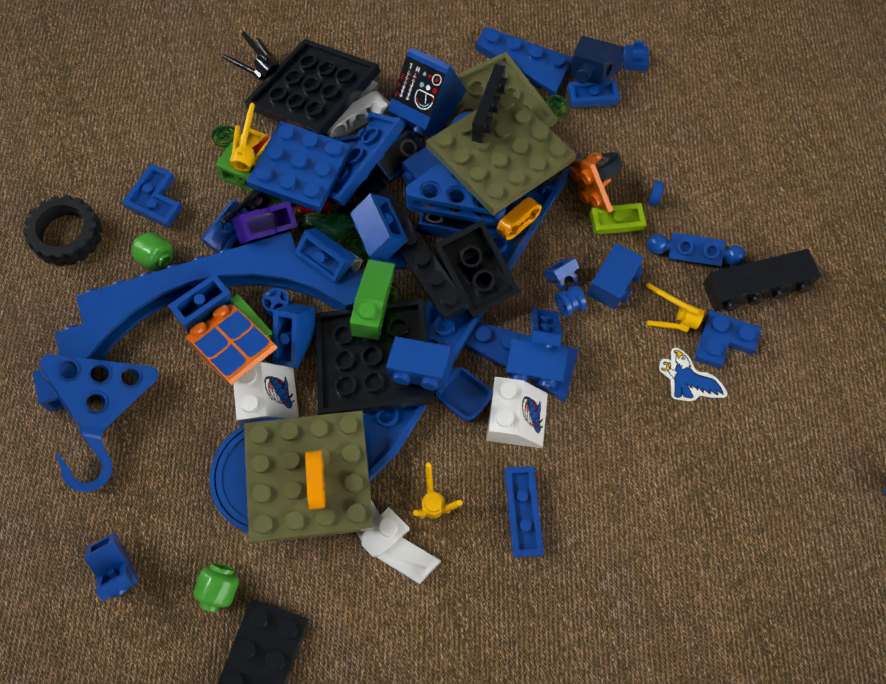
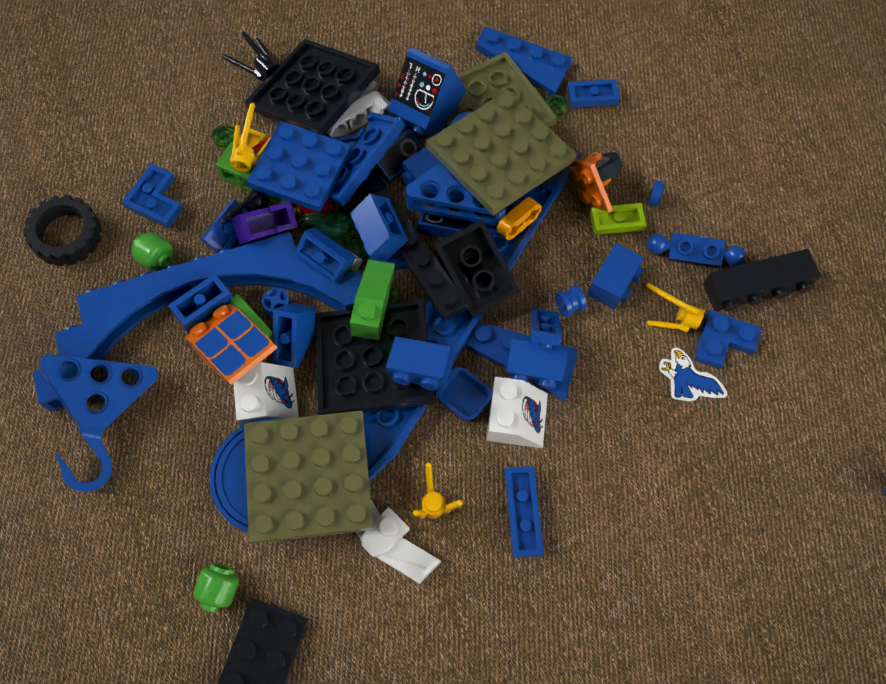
(111, 567): blue brick -> none
(315, 480): light orange beam -> none
(489, 104): black plate -> none
(560, 271): blue tile -> none
(596, 61): dark blue torso -> none
(636, 56): blue tile -> none

